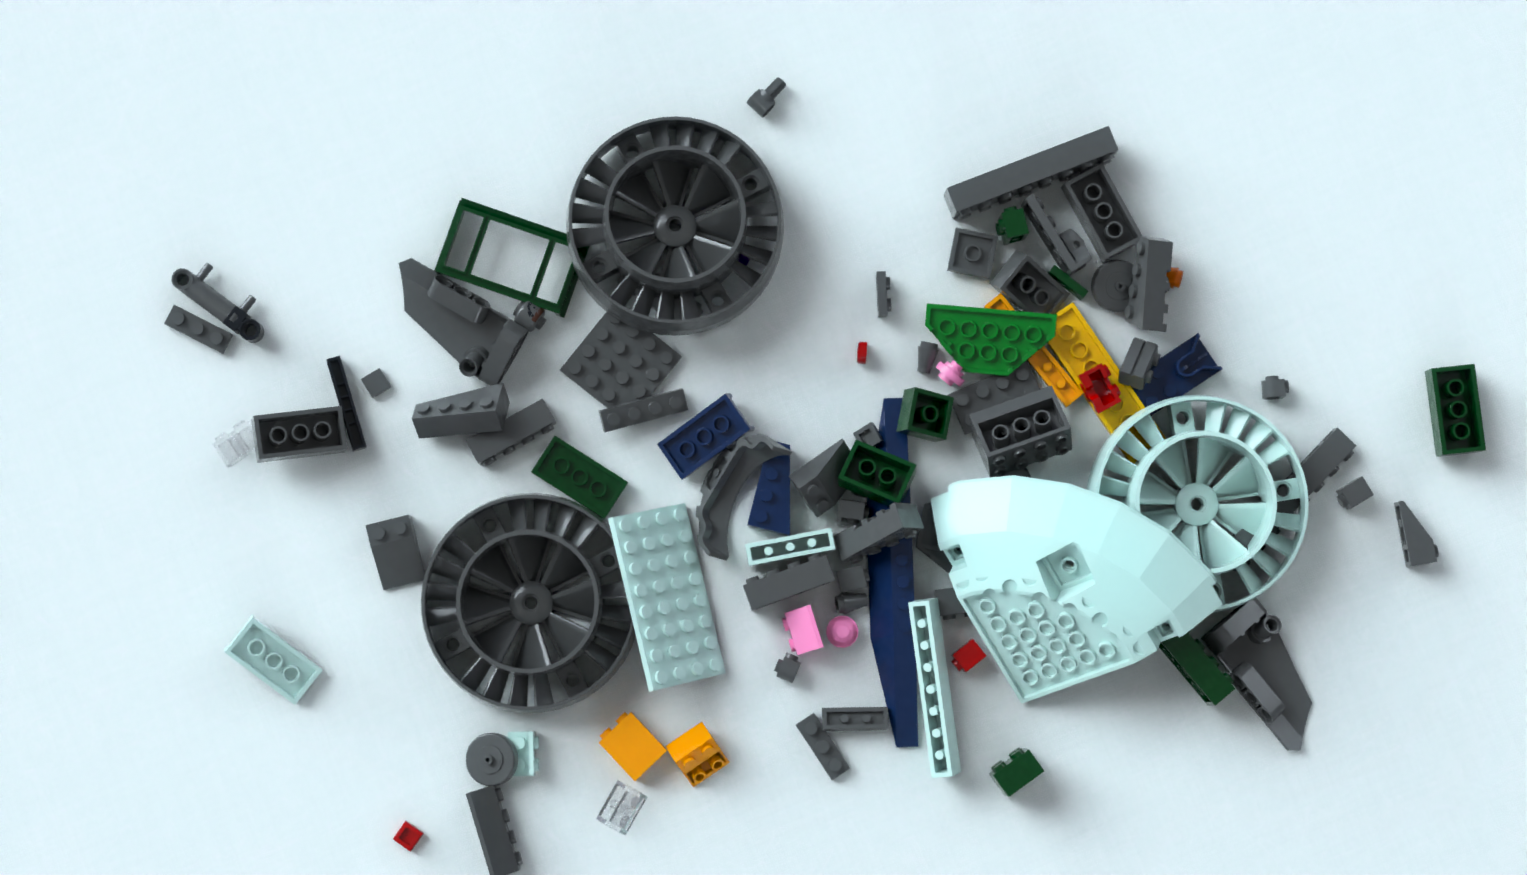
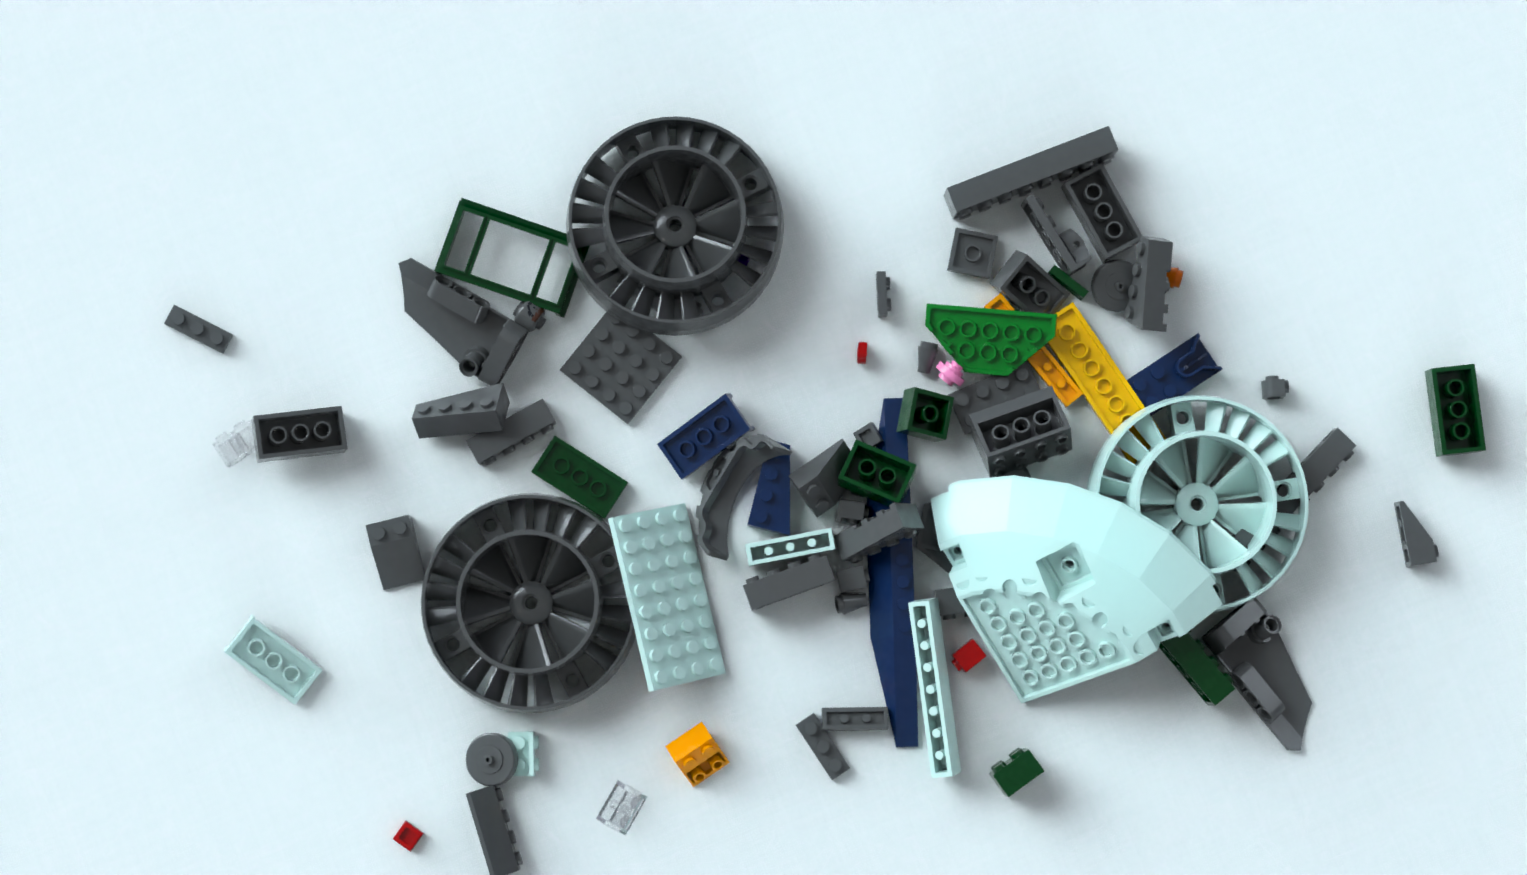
(217, 304): dark grey piece -> none
(345, 400): black piece -> none
(376, 383): dark grey tile -> none
(632, 745): light orange brick -> none
(643, 410): dark grey plate -> none
(763, 100): dark grey axle -> none
(787, 667): dark grey plate -> none
(802, 630): bright pink slope -> none
(842, 631): bright pink plate -> none
(1012, 225): dark green brick -> none
(1099, 389): red cylinder -> none
(1138, 363): dark grey brick -> none
(1354, 493): dark grey brick -> none

